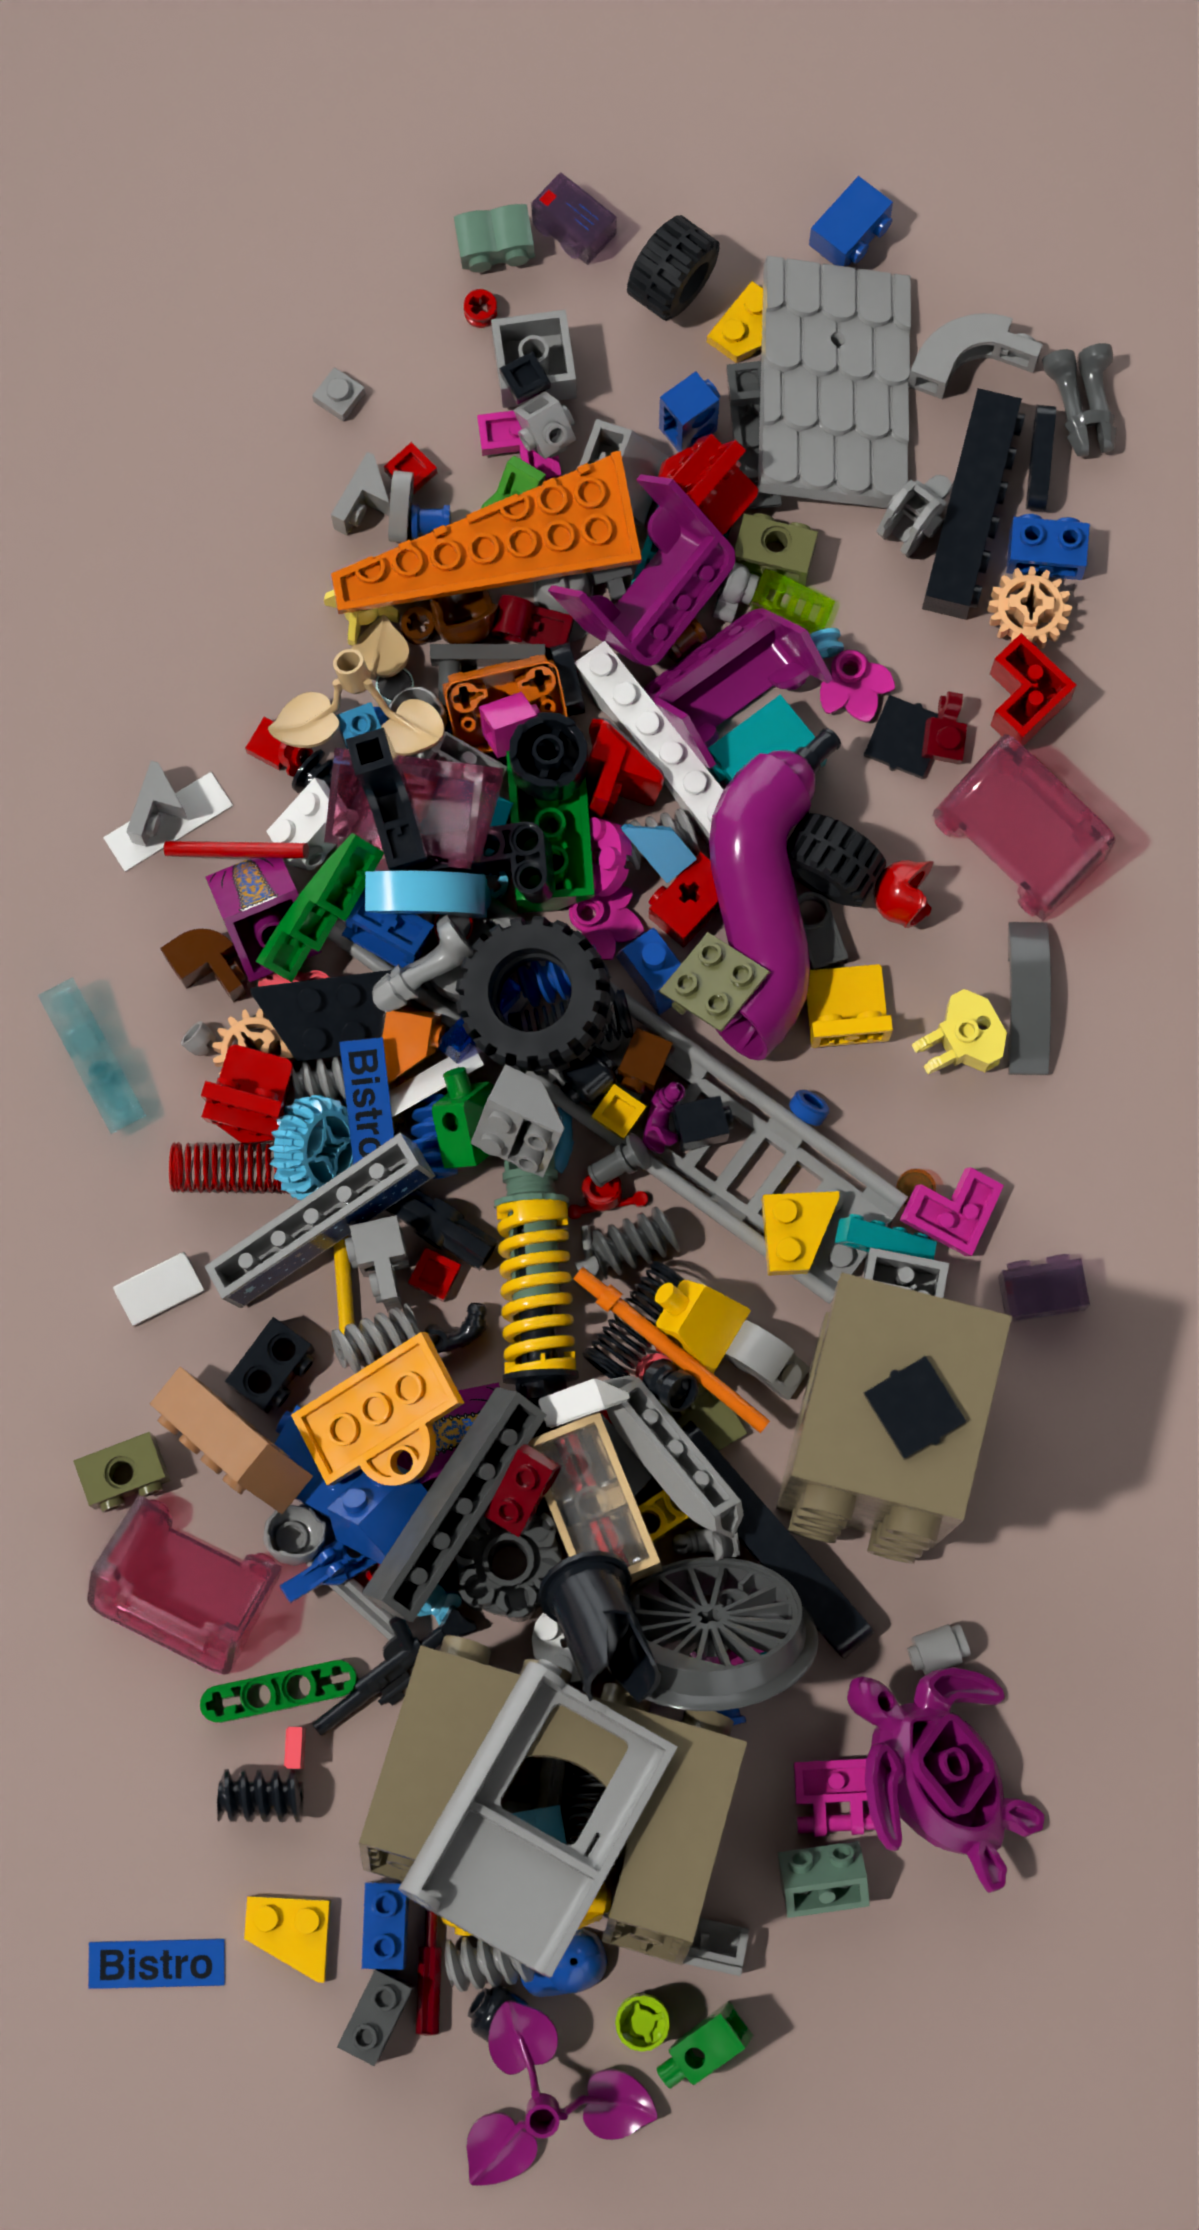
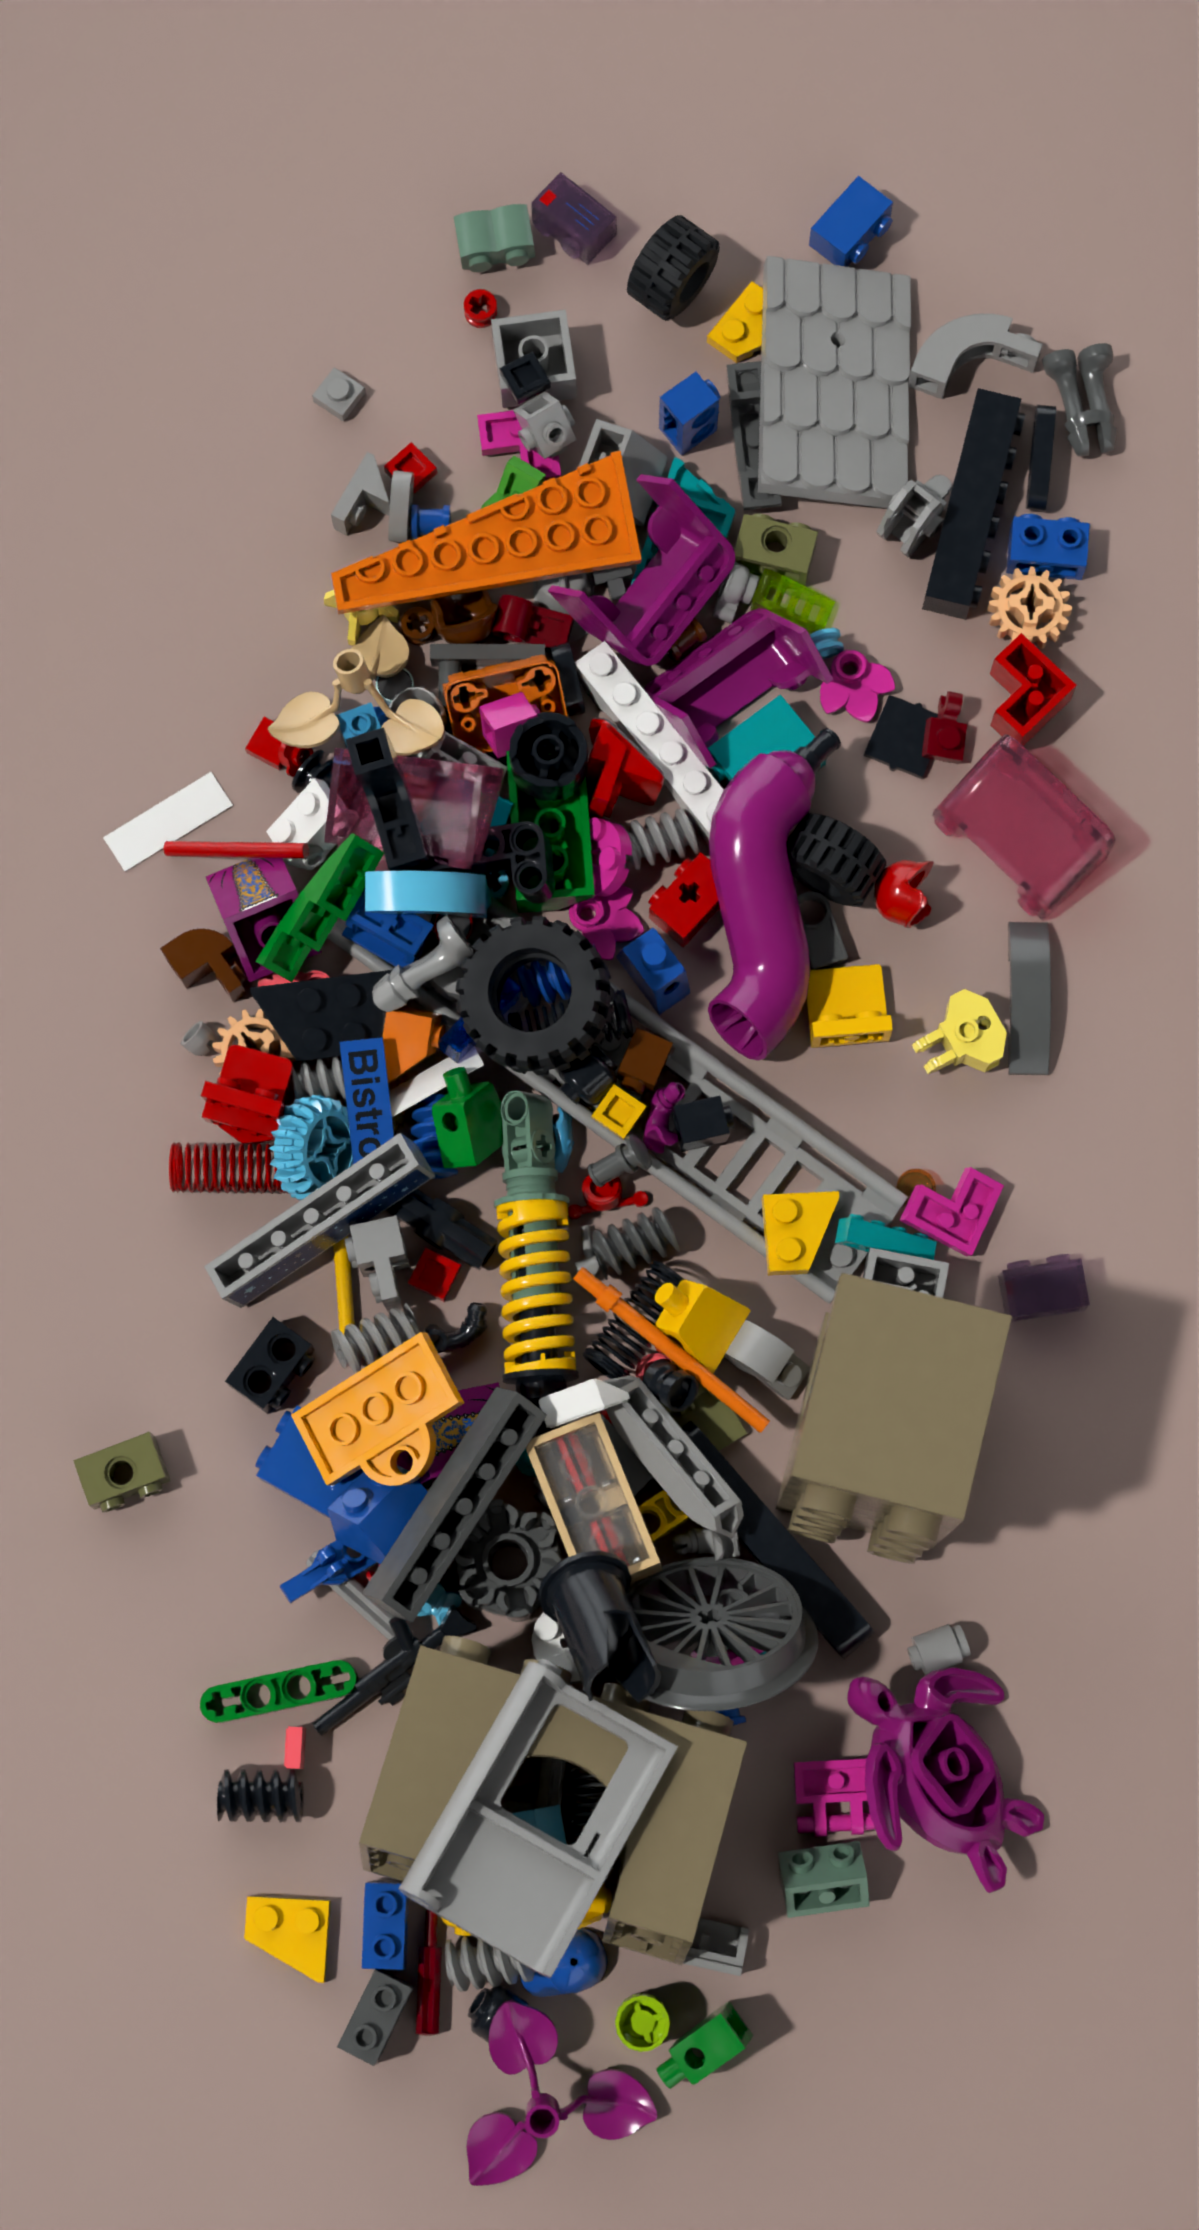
(92, 1055): clear light blue slope -> none
(154, 797): light grey slope -> none
(156, 1963): blue sticker -> none
(158, 1289): white slope -> none
(179, 1588): clear pink windscreen -> none
(228, 1442): medium nougat wedge -> none
(294, 1535): light grey hair -> none
(519, 1122): light grey slope -> none
(522, 1489): dark red plate -> none
(661, 849): dark azure tile -> none
(713, 479): red piece -> none
(714, 982): olive hinge -> none
(809, 1107): blue tile -> none
(914, 1407): black piece -> none

